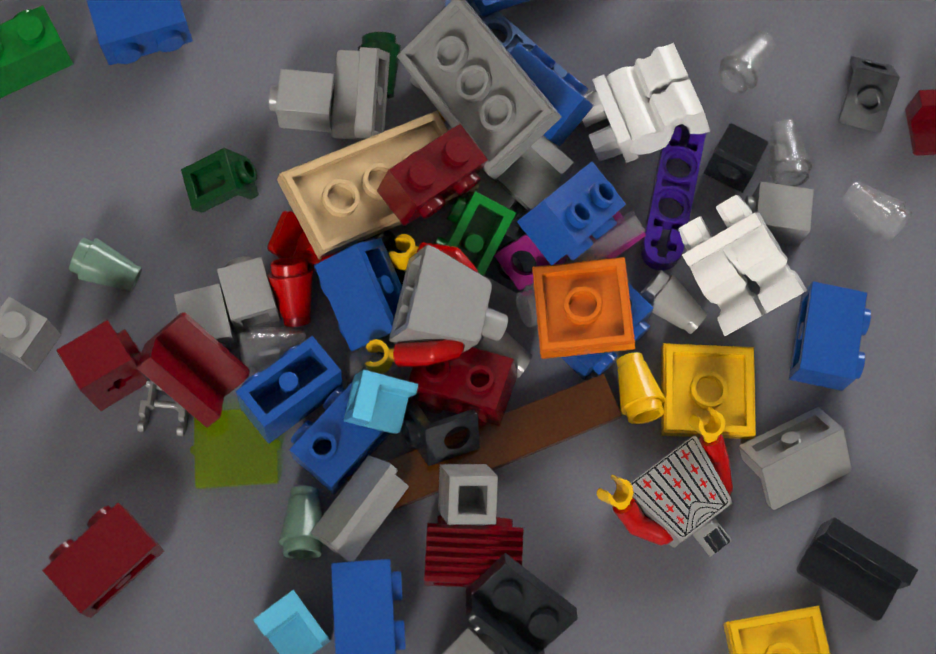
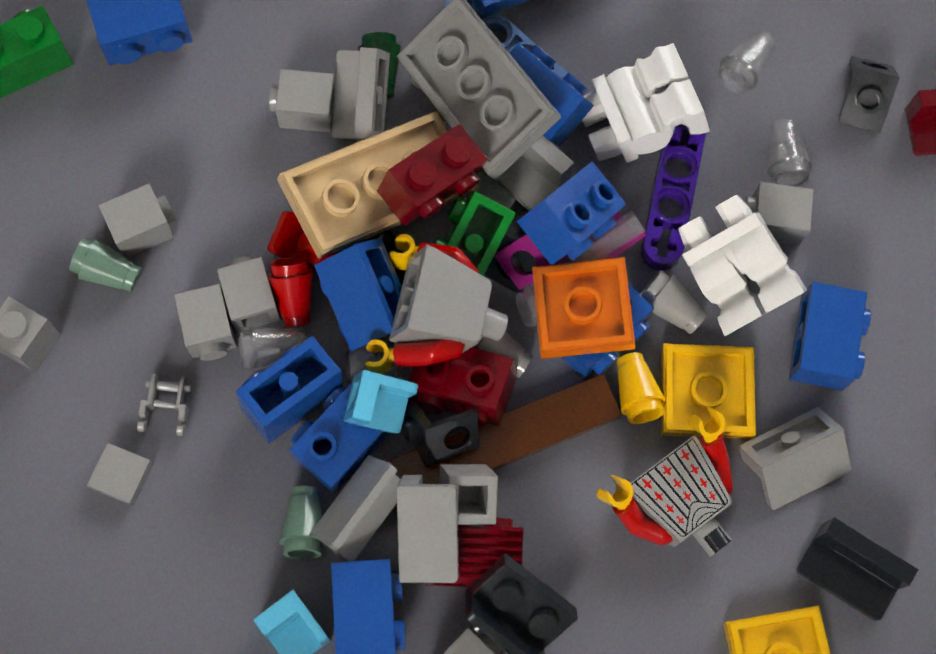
(102, 559): dark red brick -> none
(104, 364): dark red brick -> none
(120, 474): none -> light grey tile
(138, 220): none -> light grey brick
(192, 368): dark red panel -> none
(219, 179): dark green bracket -> none
(233, 453): clear neon green piece -> none
(427, 531): none -> light grey panel
(736, 157): black bracket -> none
(877, 210): clear cone -> none

